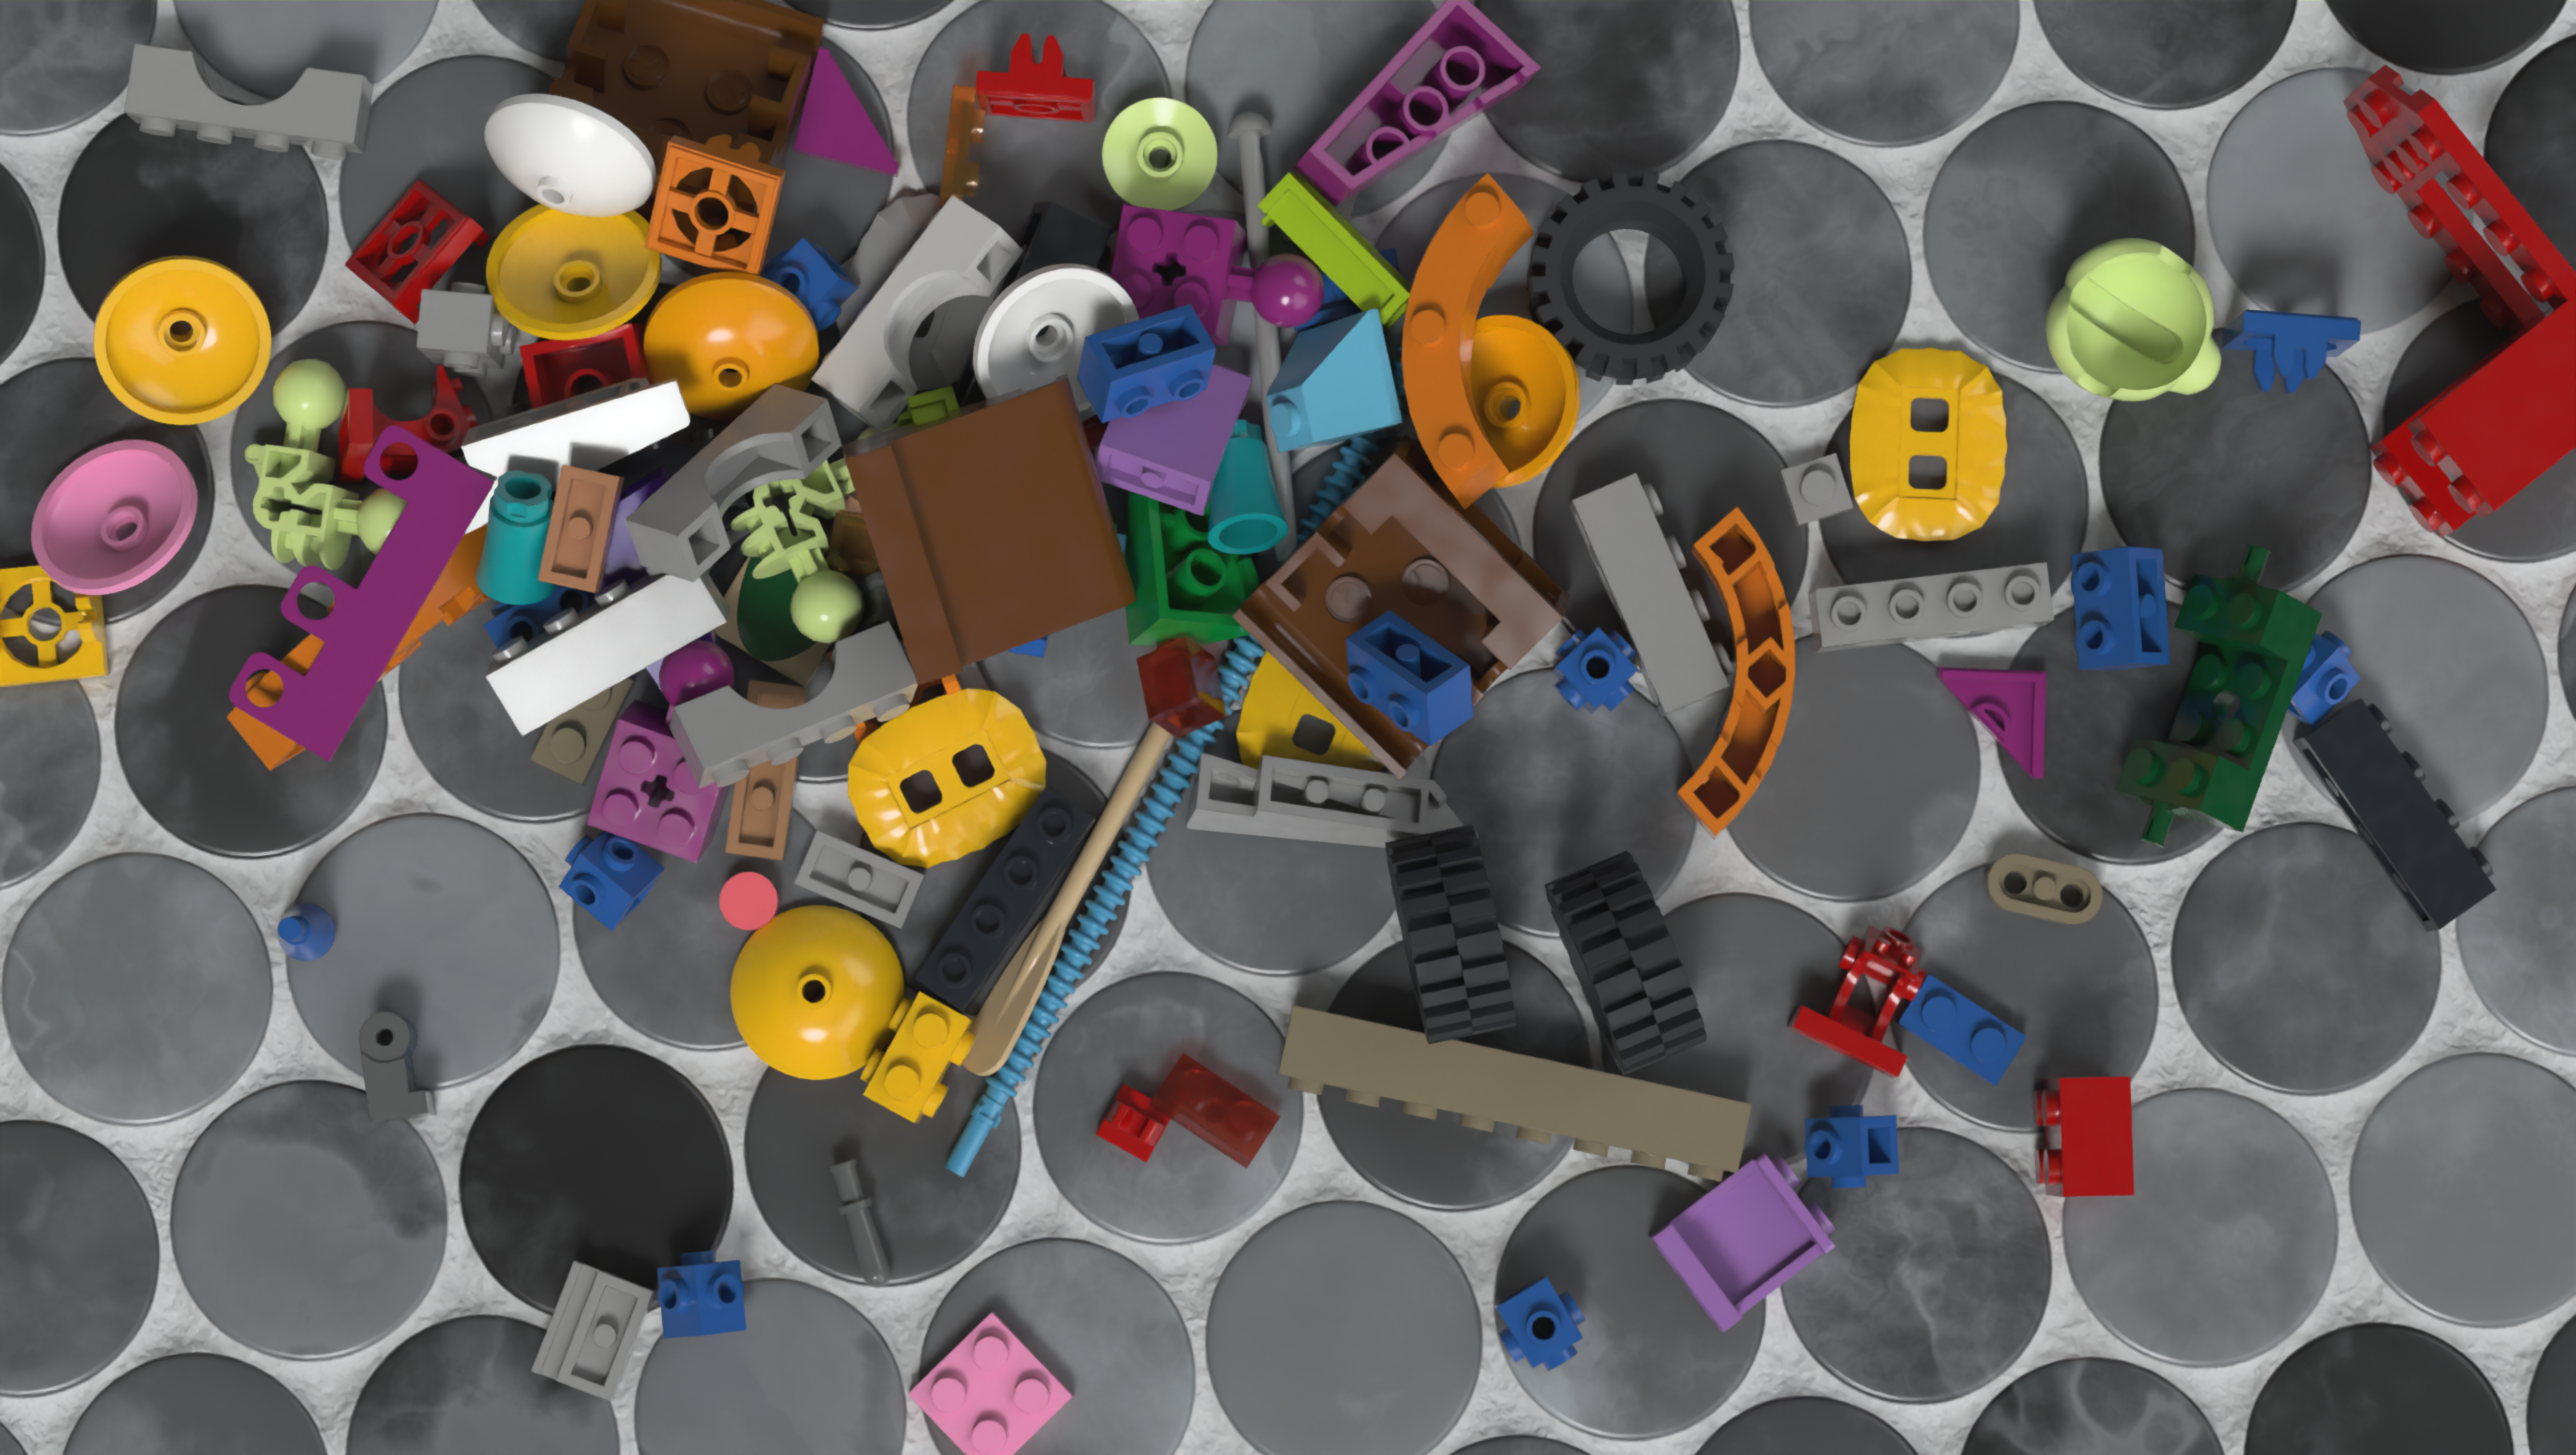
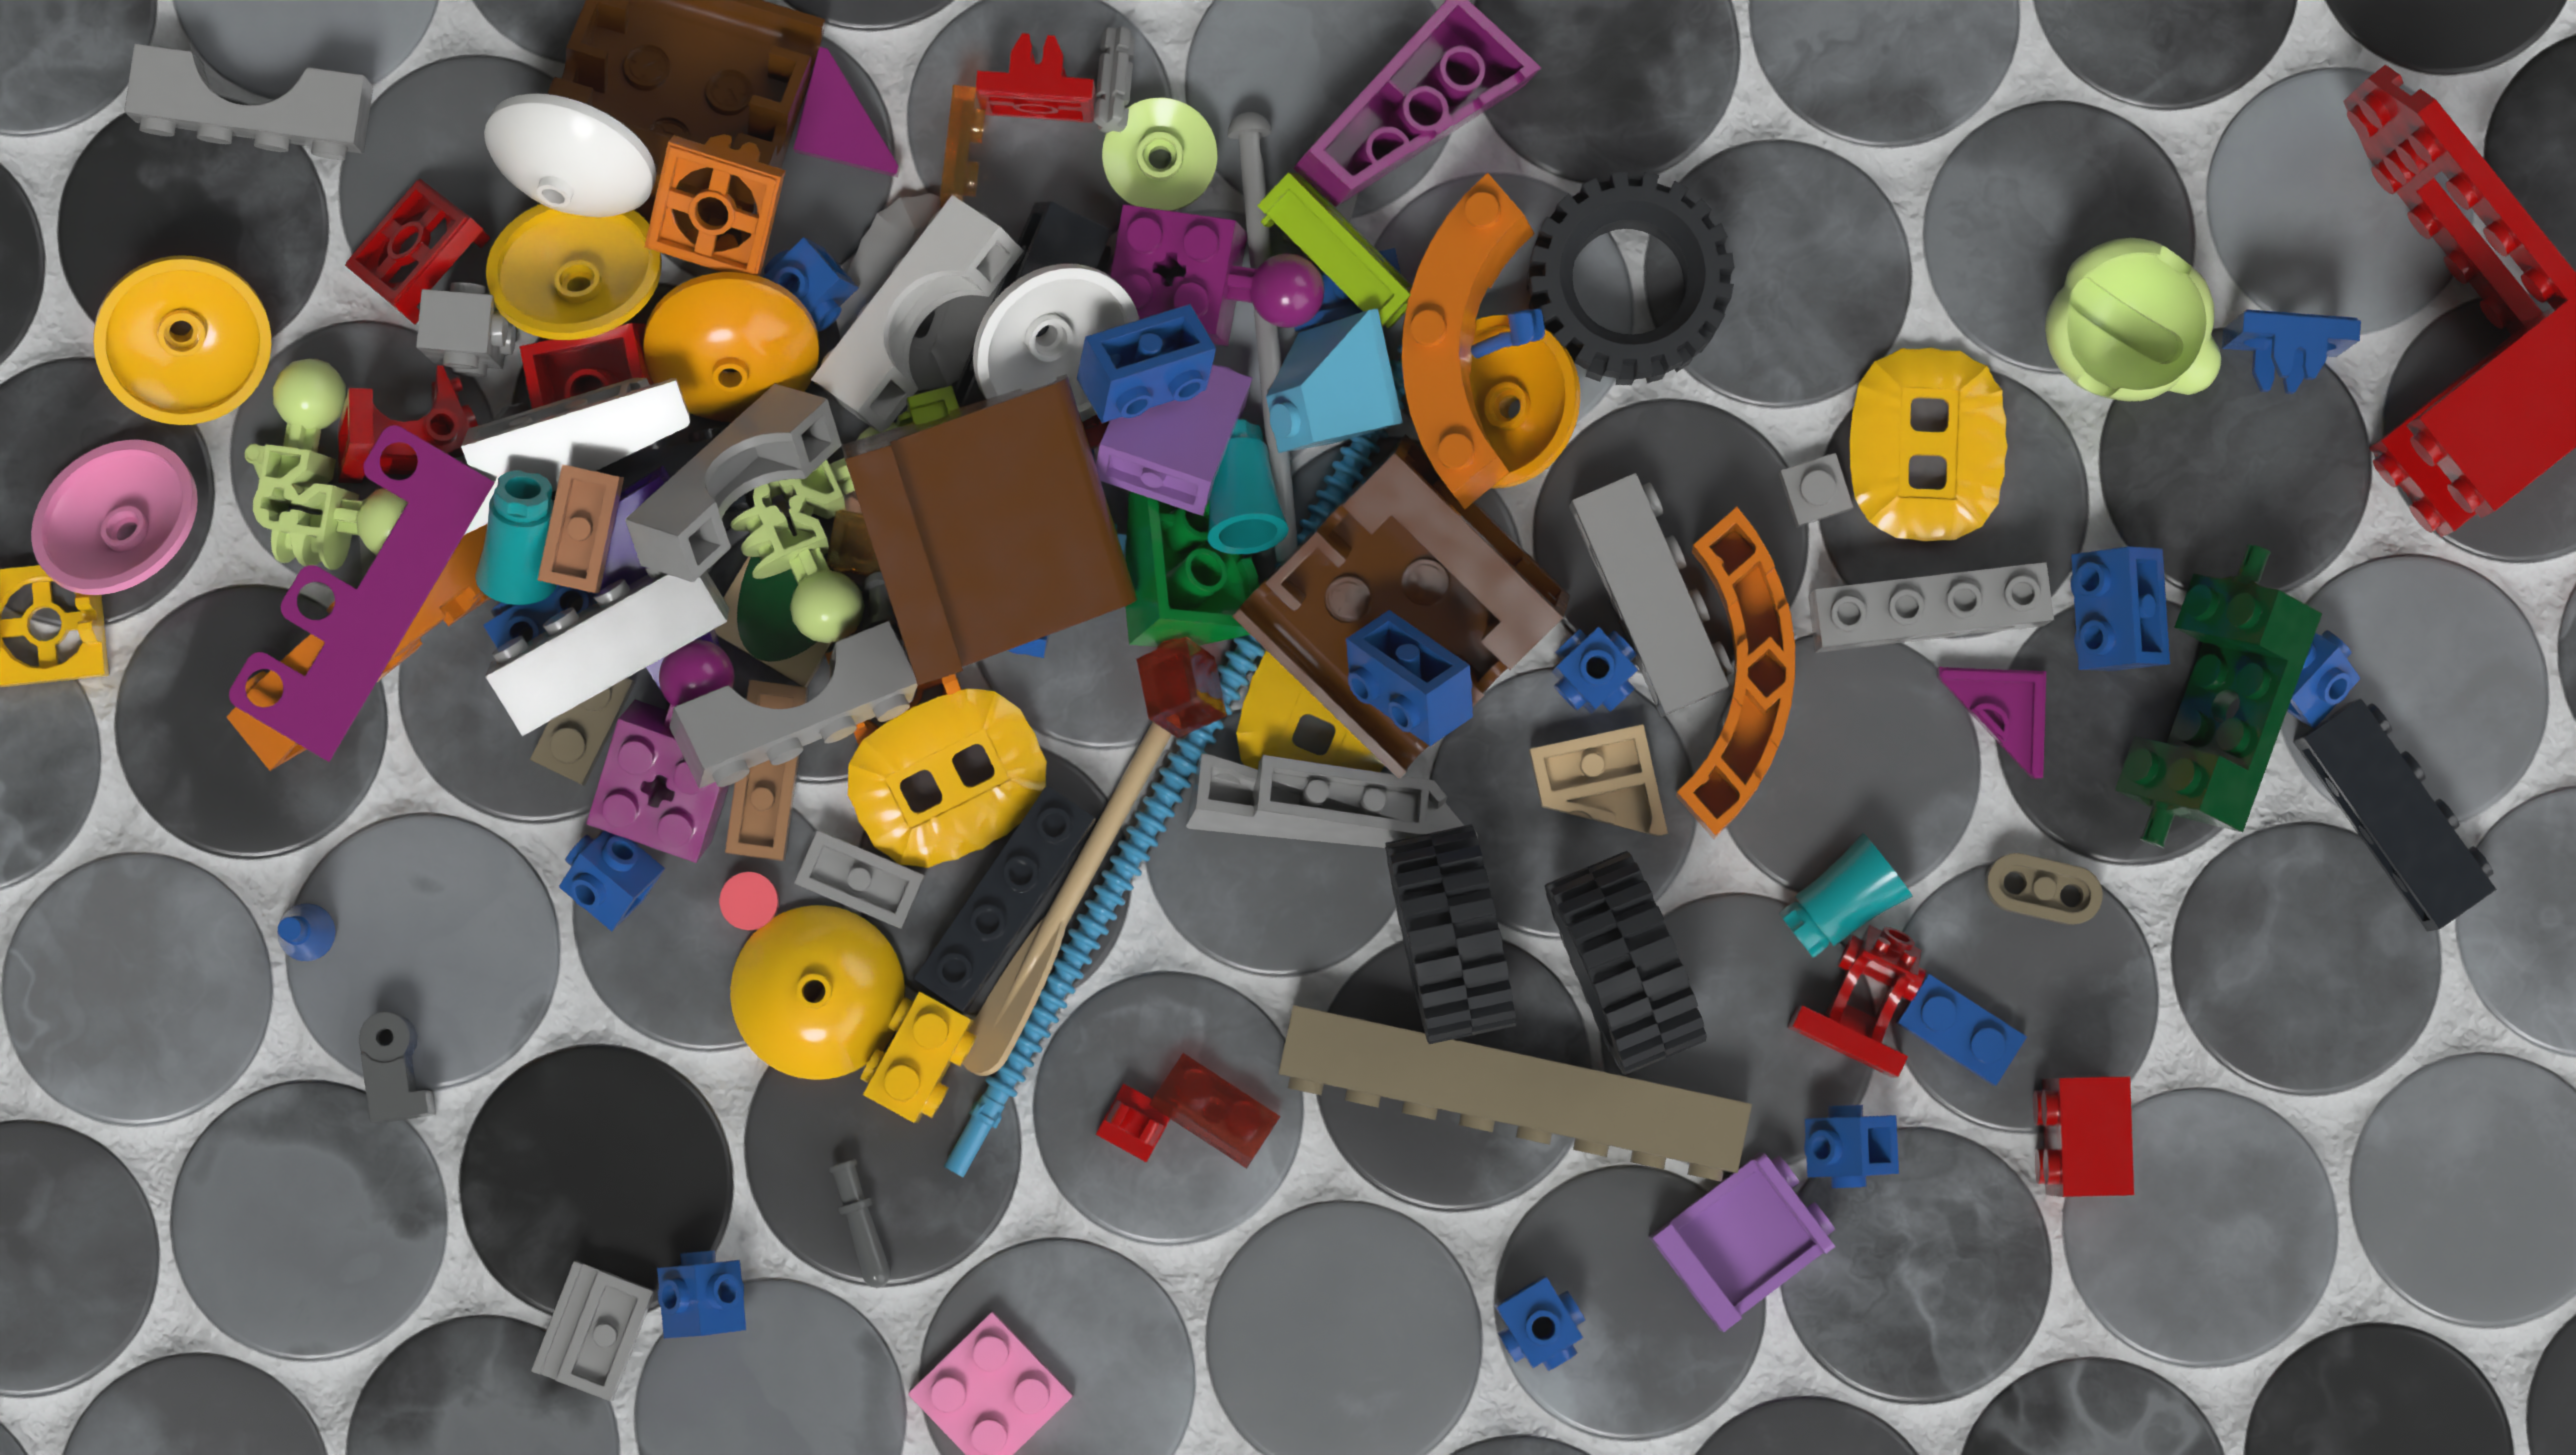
(1114, 79): none -> light grey axle
(1524, 328): none -> blue hand
(1602, 780): none -> tan wing
(1844, 897): none -> teal plant

